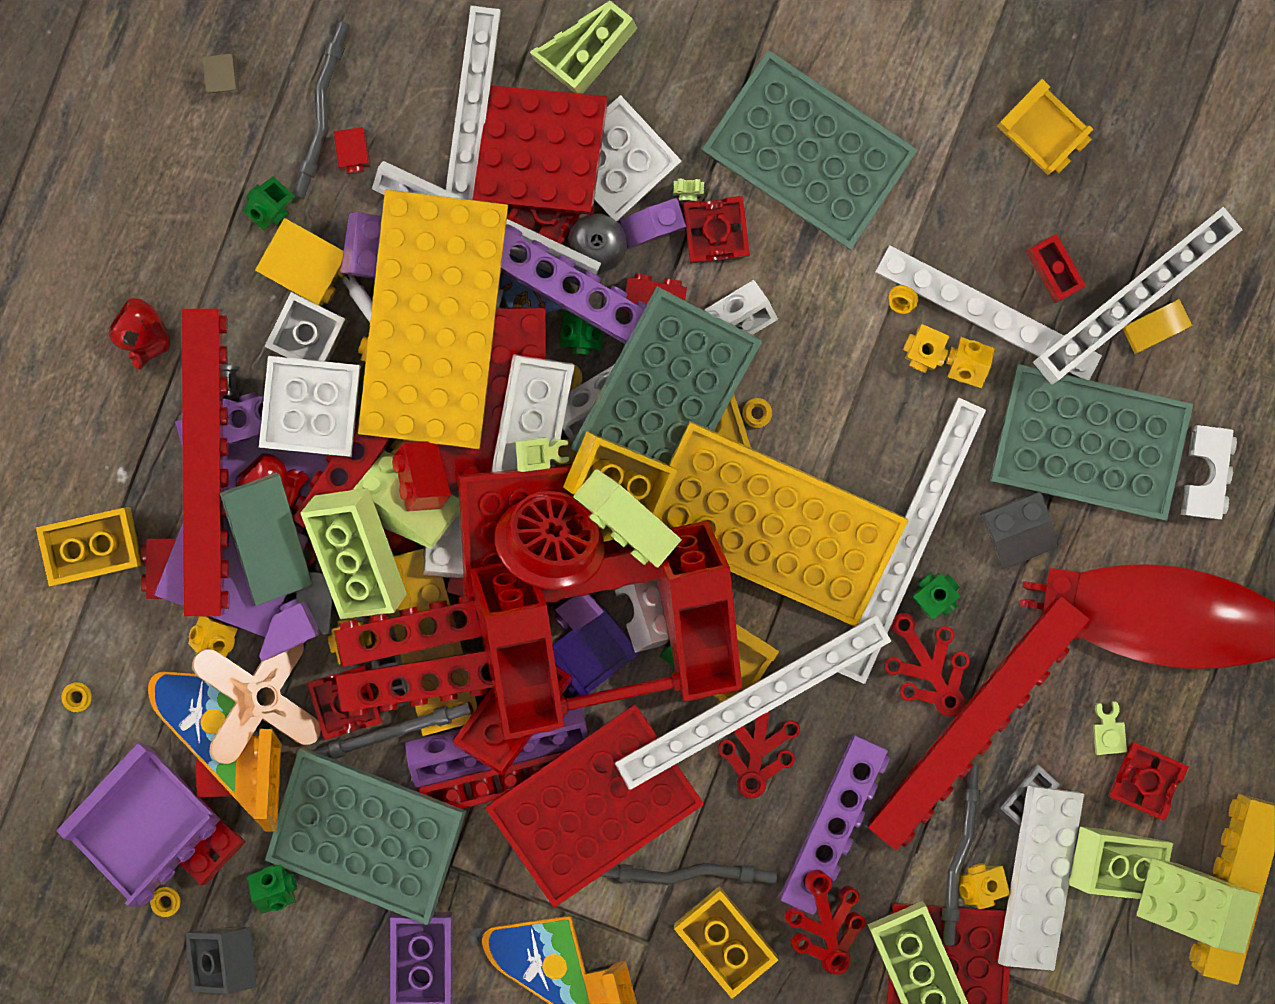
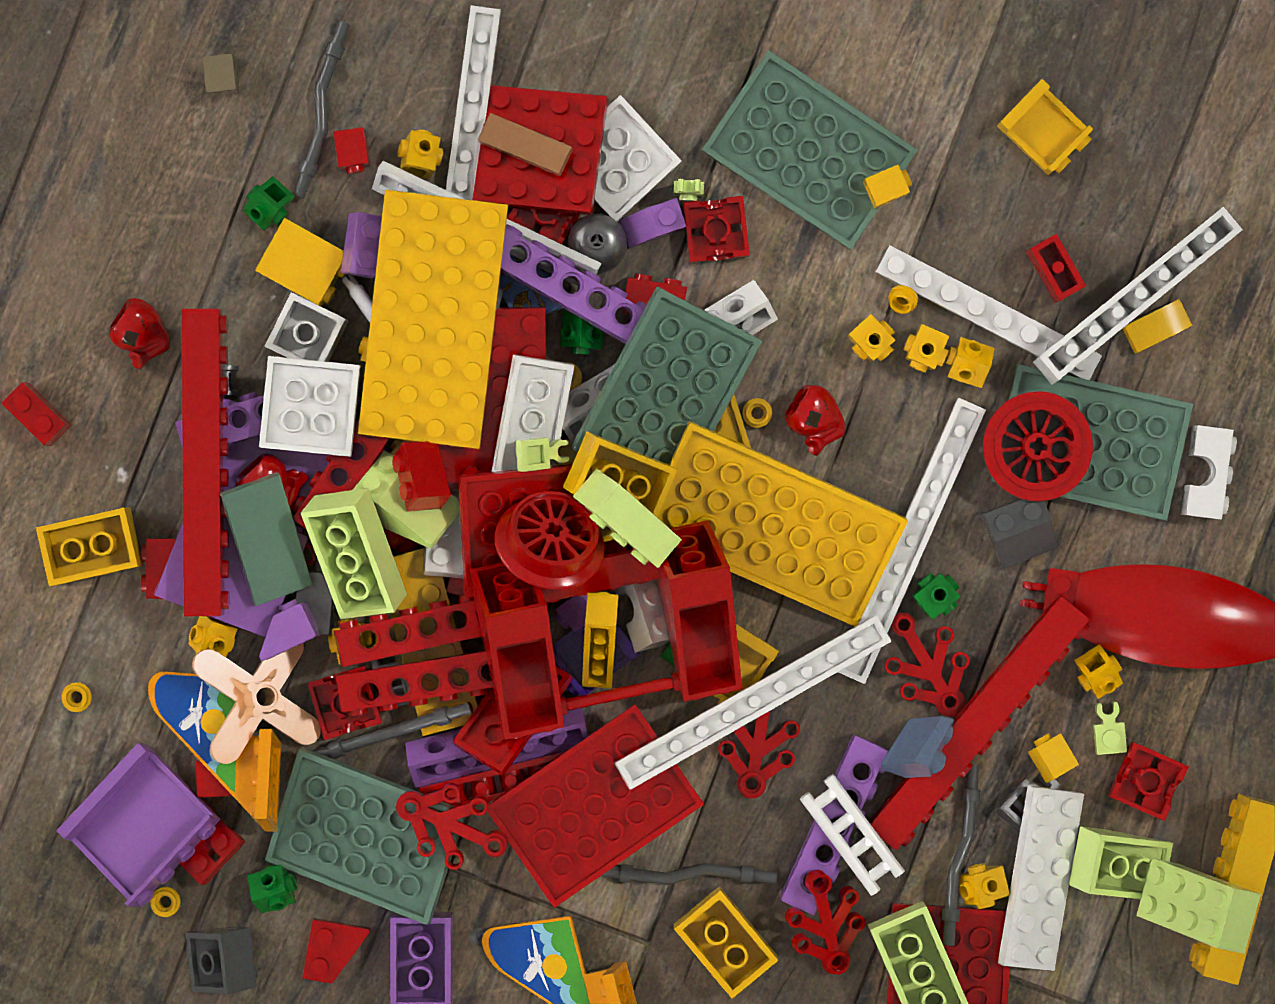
(36, 414): none -> red brick
(331, 948): none -> red wing
(420, 153): none -> yellow brick
(448, 822): none -> red plant
(525, 144): none -> medium nougat tile
(587, 47): yellowish green wedge -> none
(599, 640): none -> yellow brick
(816, 416): none -> red piece
(833, 830): none -> white bar
(860, 338): none -> yellow brick
(887, 186): none -> yellow brick
(919, 747): none -> sand blue slope
(1052, 757): none -> yellow brick
(1078, 447): none -> red piece
(1098, 672): none -> yellow brick

